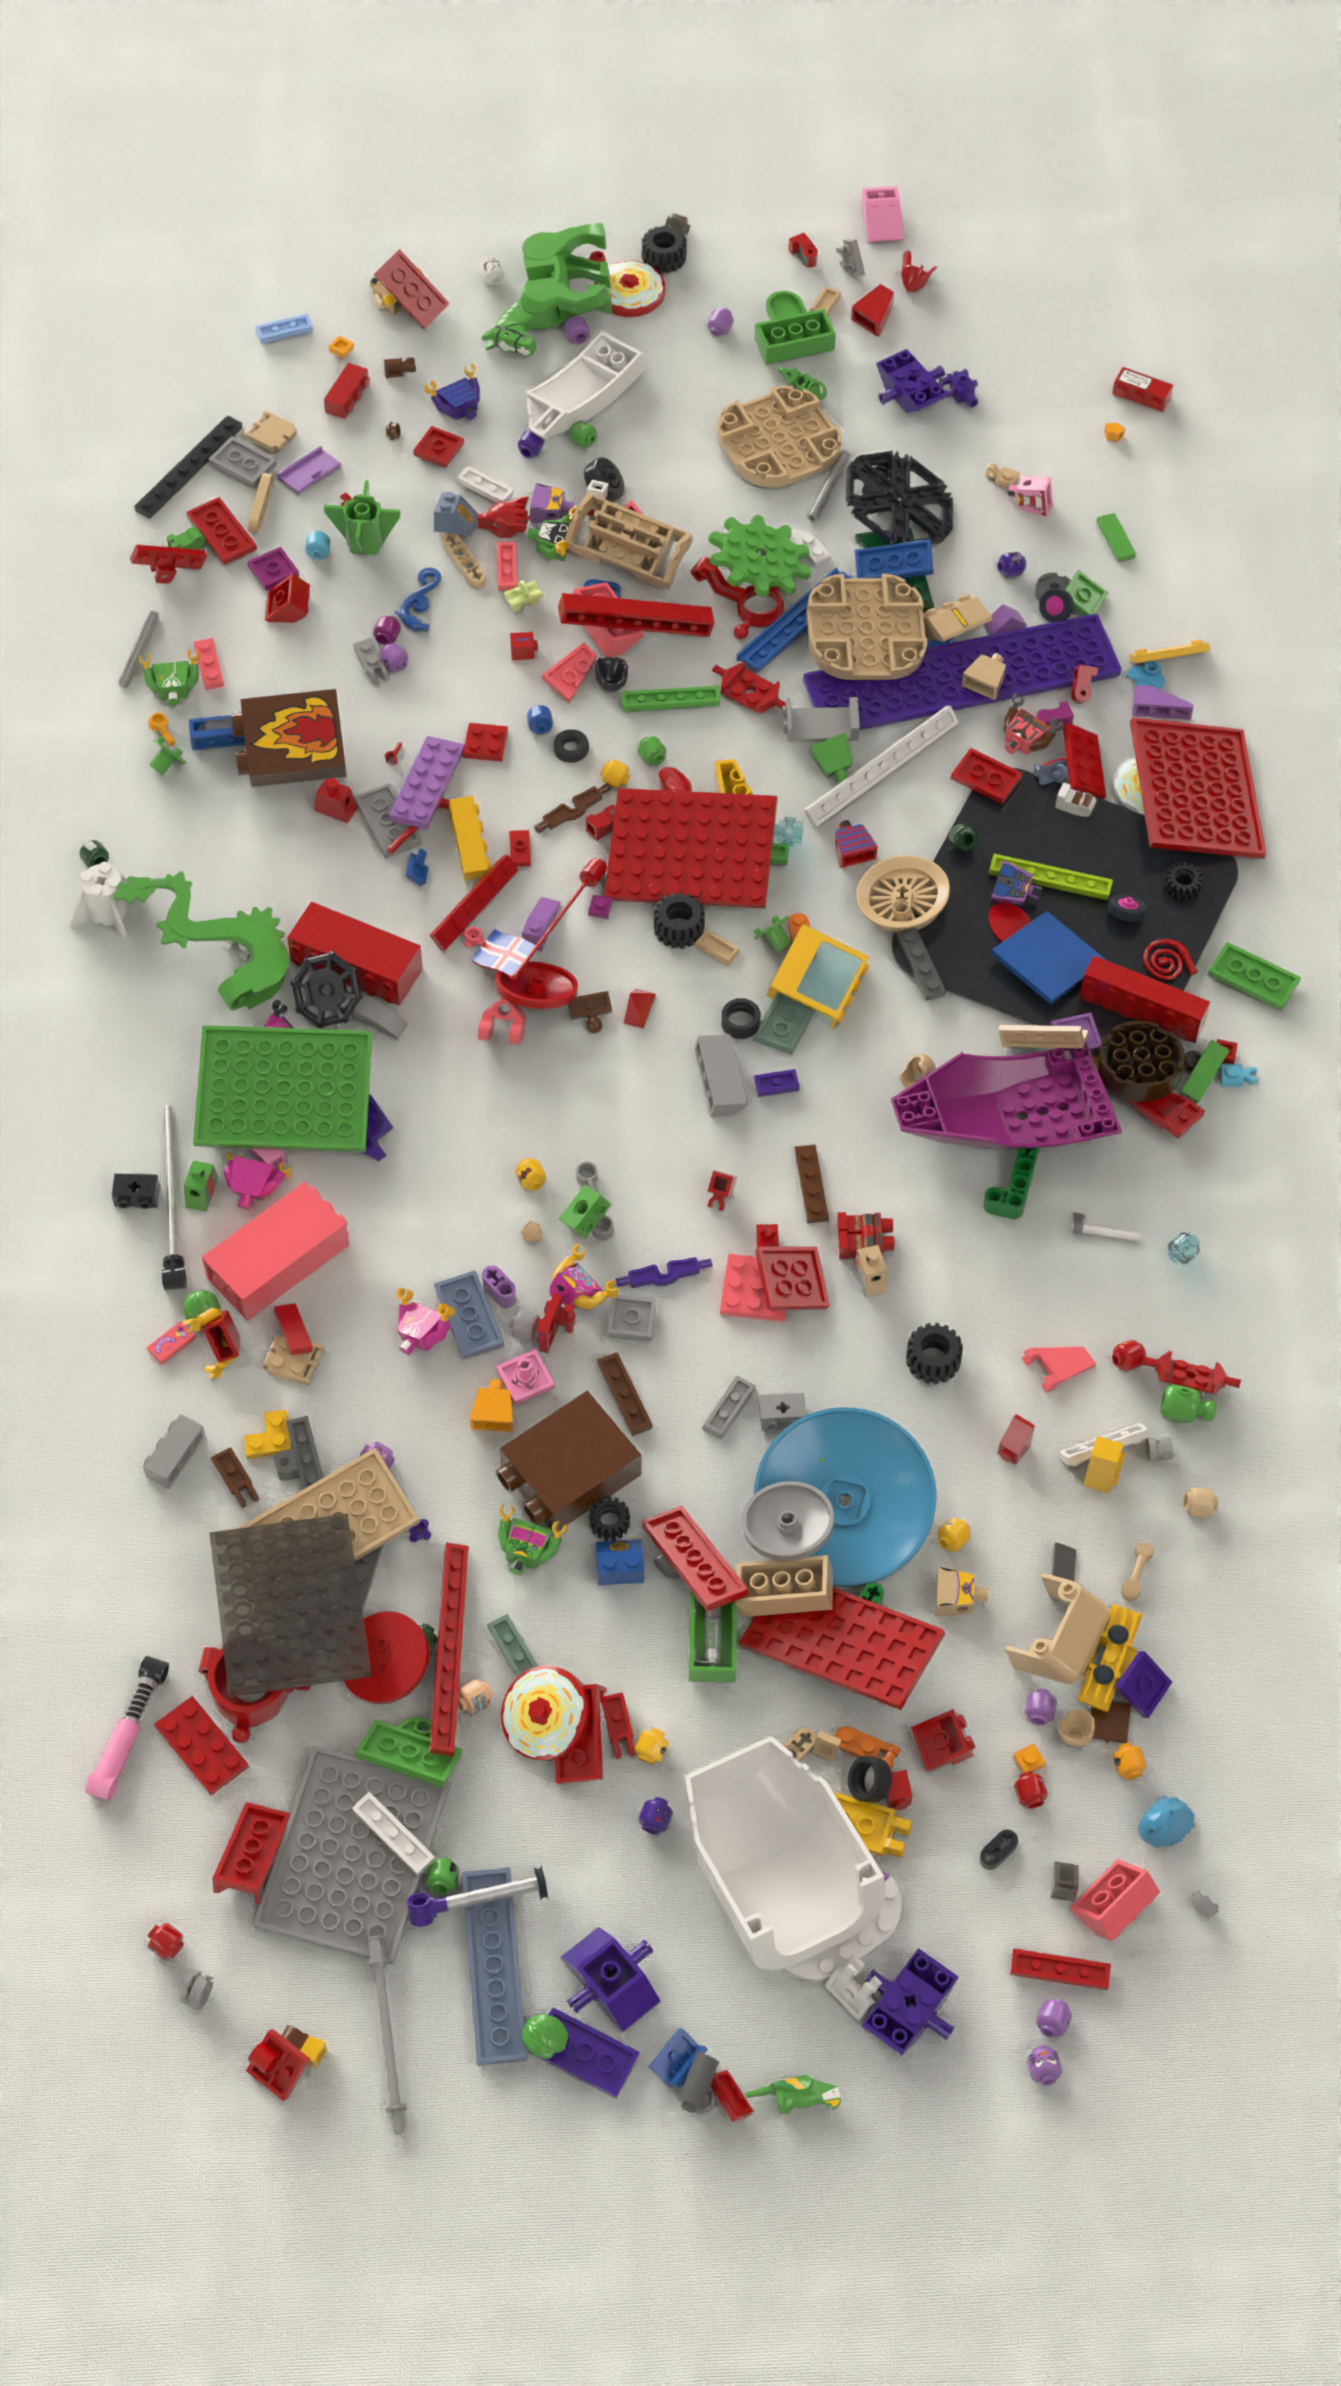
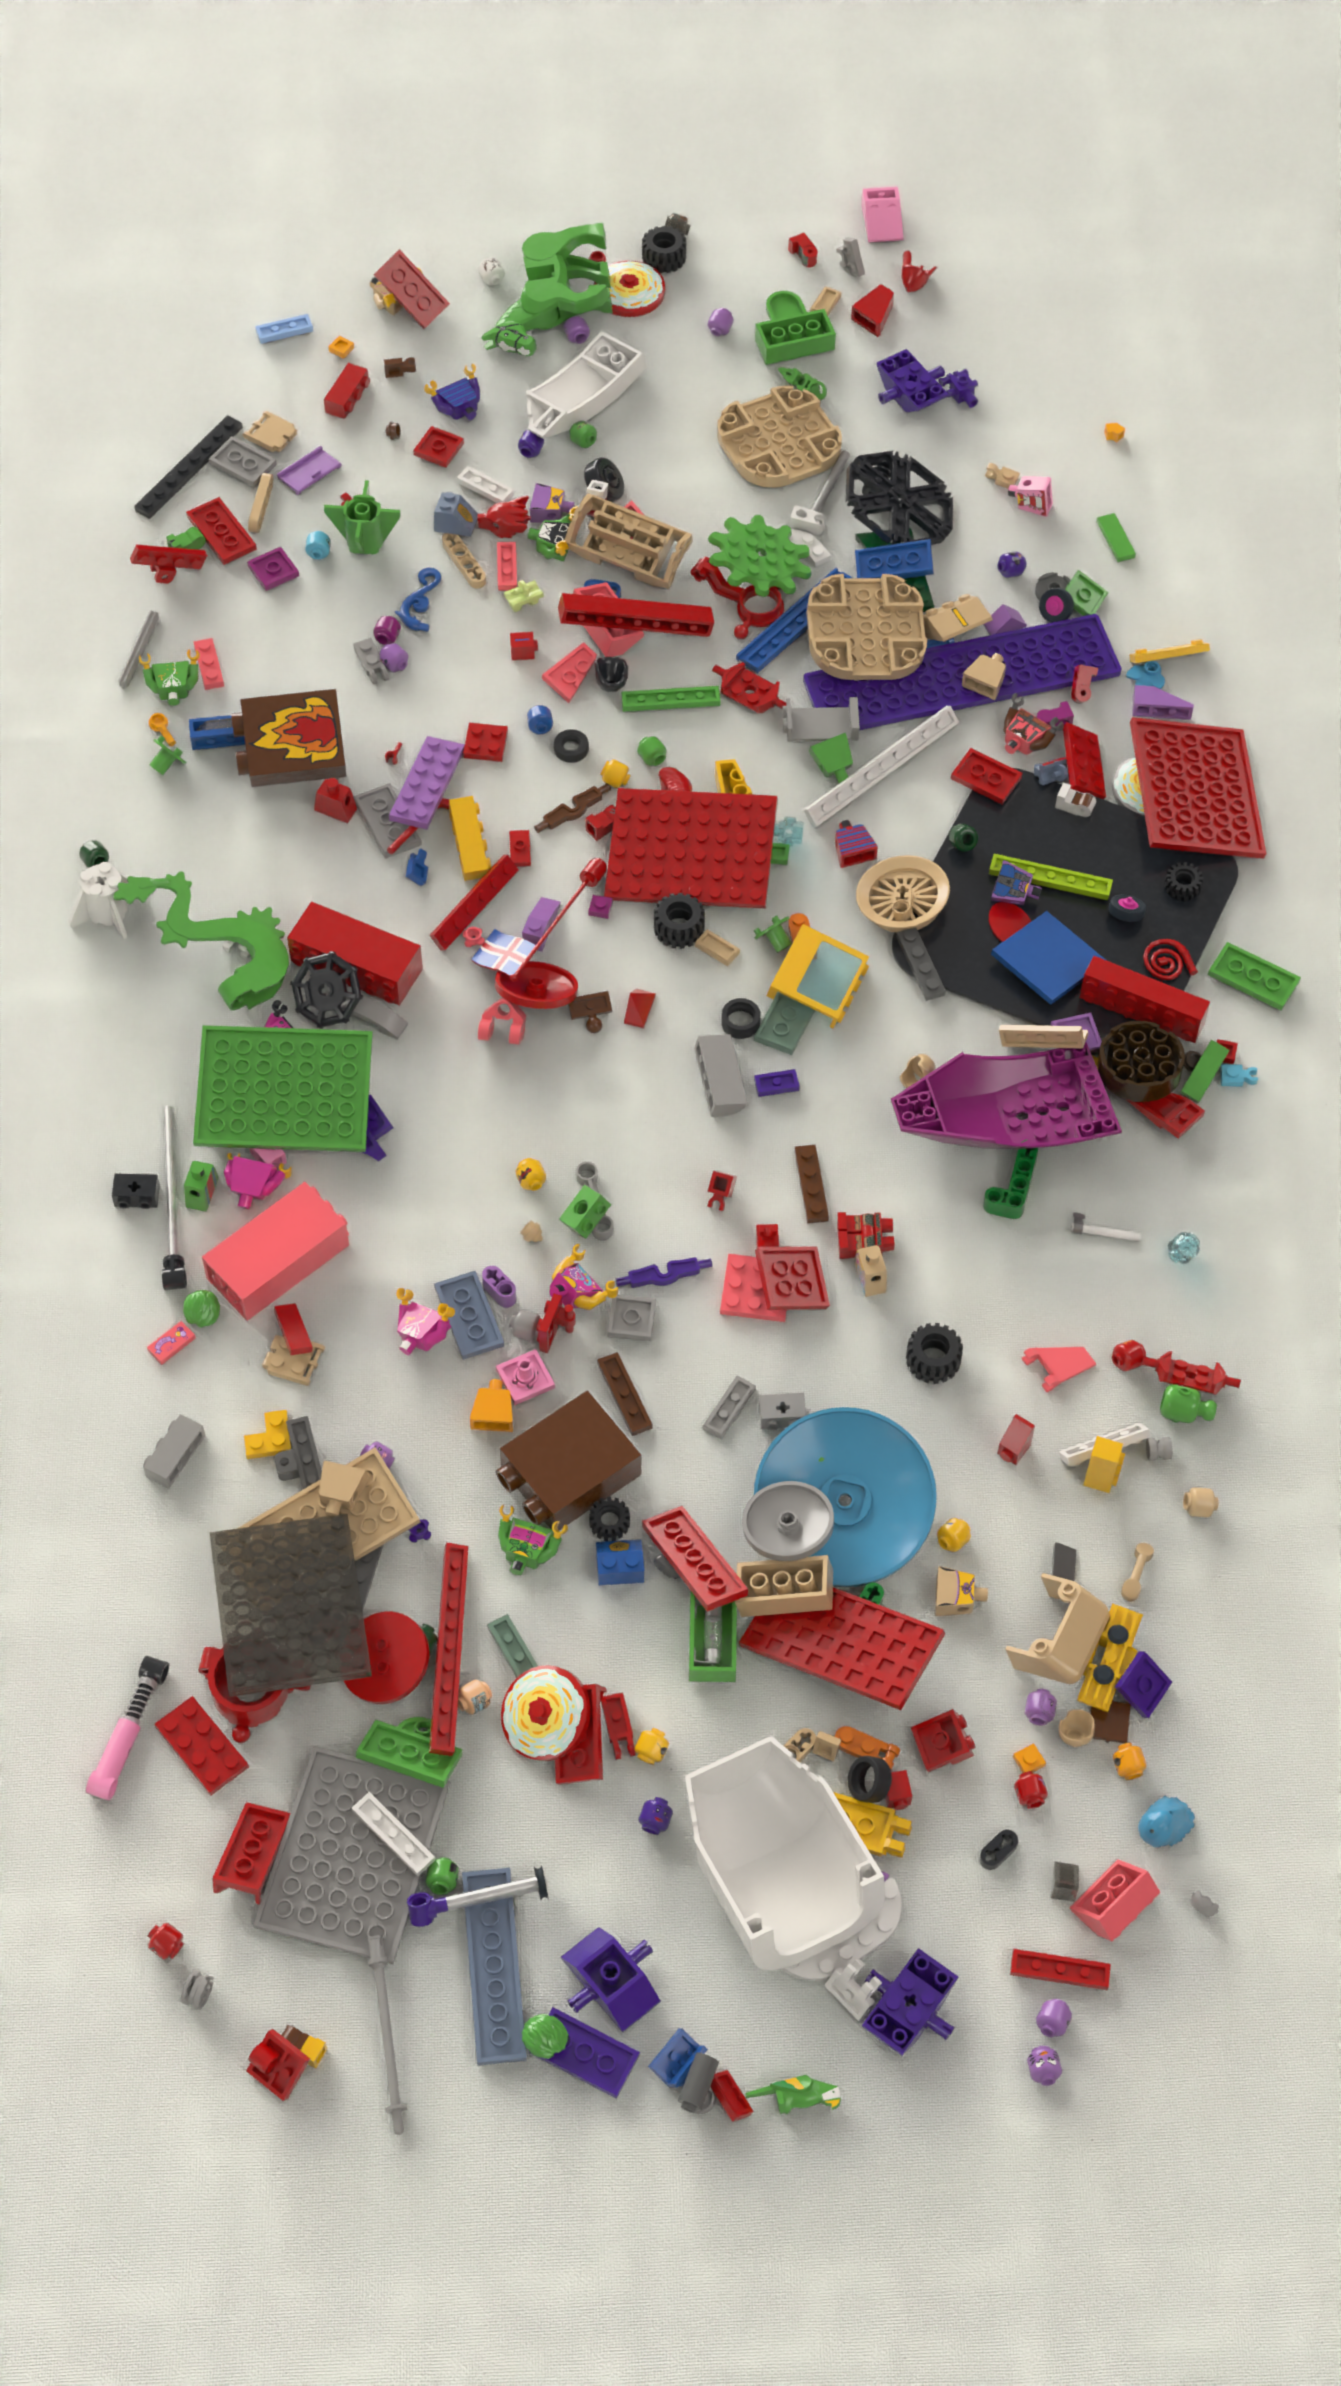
(221, 1336): red torso -> none
(234, 1475): reddish brown hinge -> none
(288, 600): red slope -> none
(341, 1486): none -> tan torso
(807, 520): none -> white leg
(1142, 389): red brick -> none

